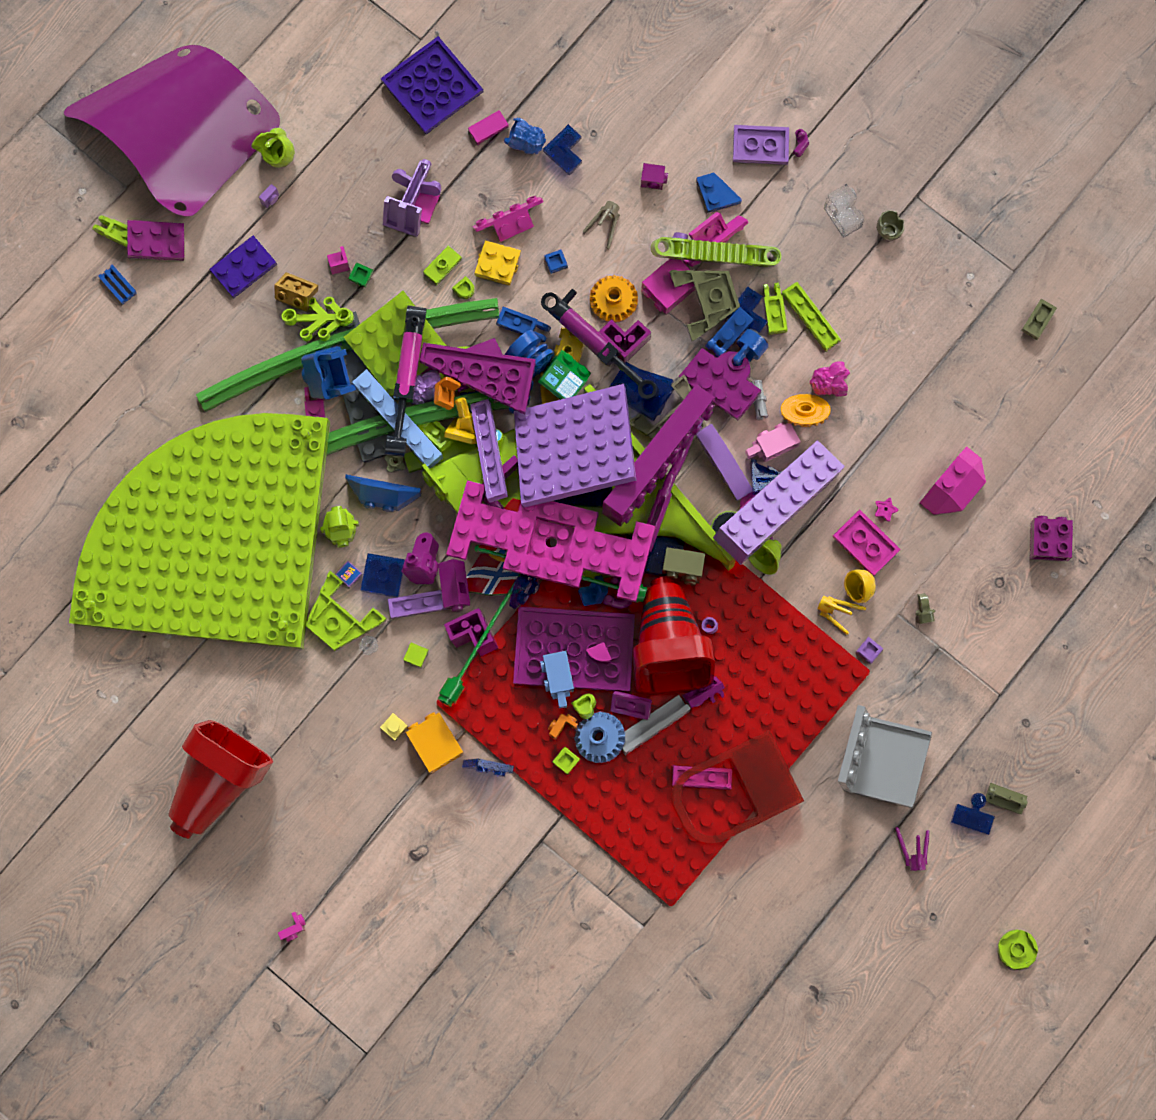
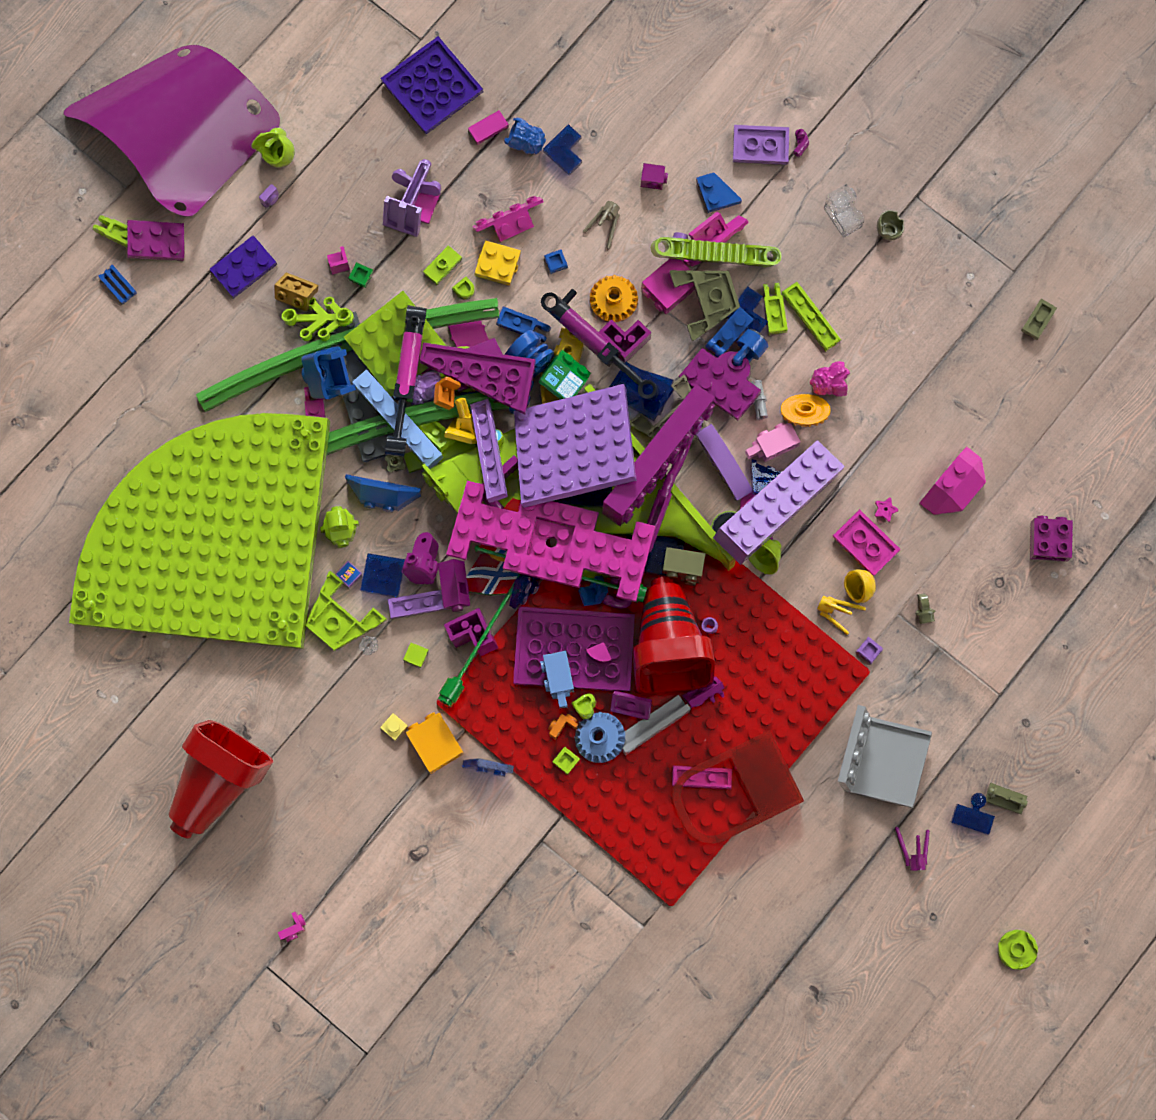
(468, 334): none -> dark pink piece

